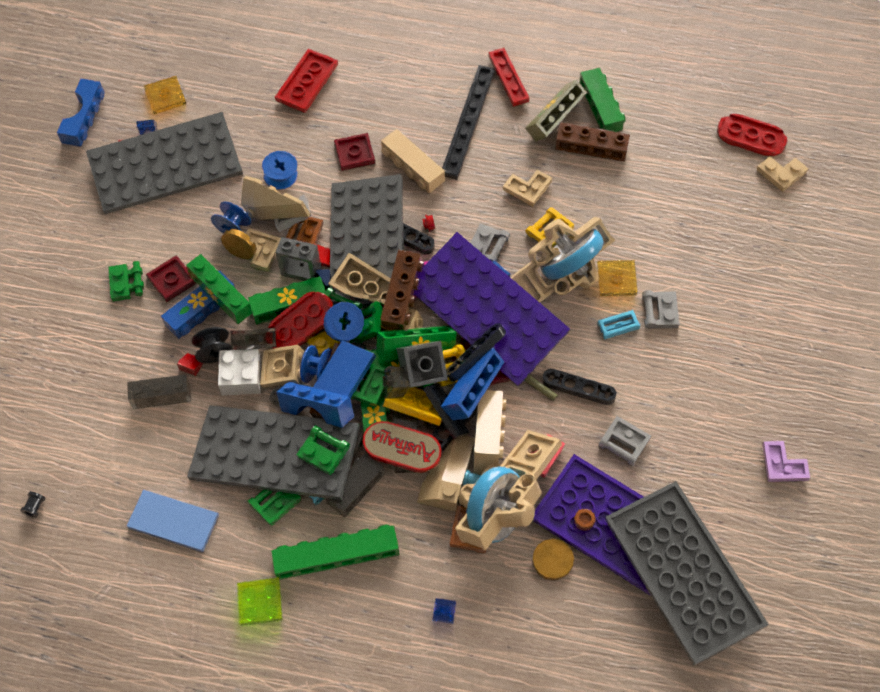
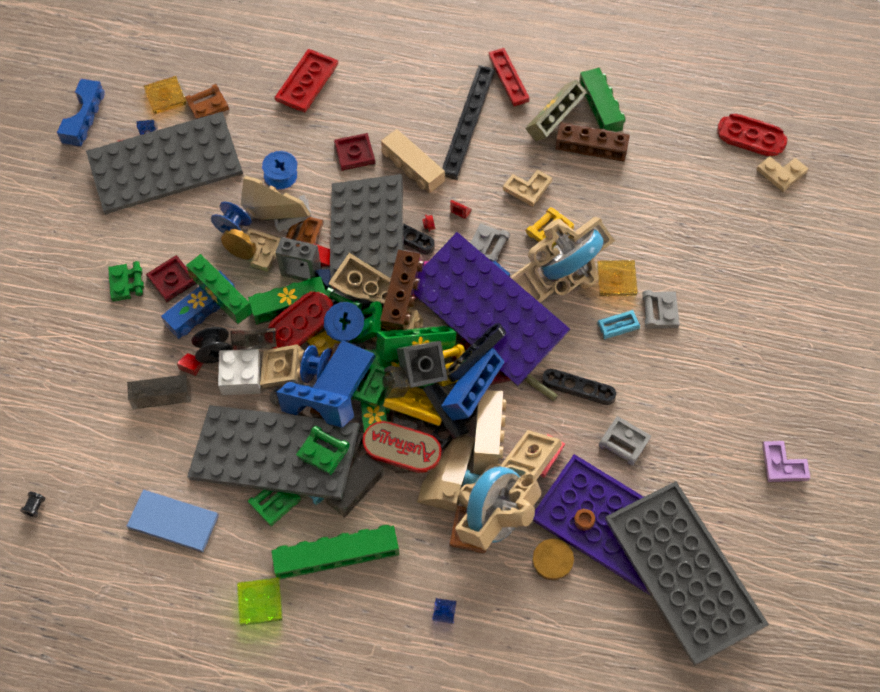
(209, 106): none -> dark orange plate
(459, 209): none -> red slope

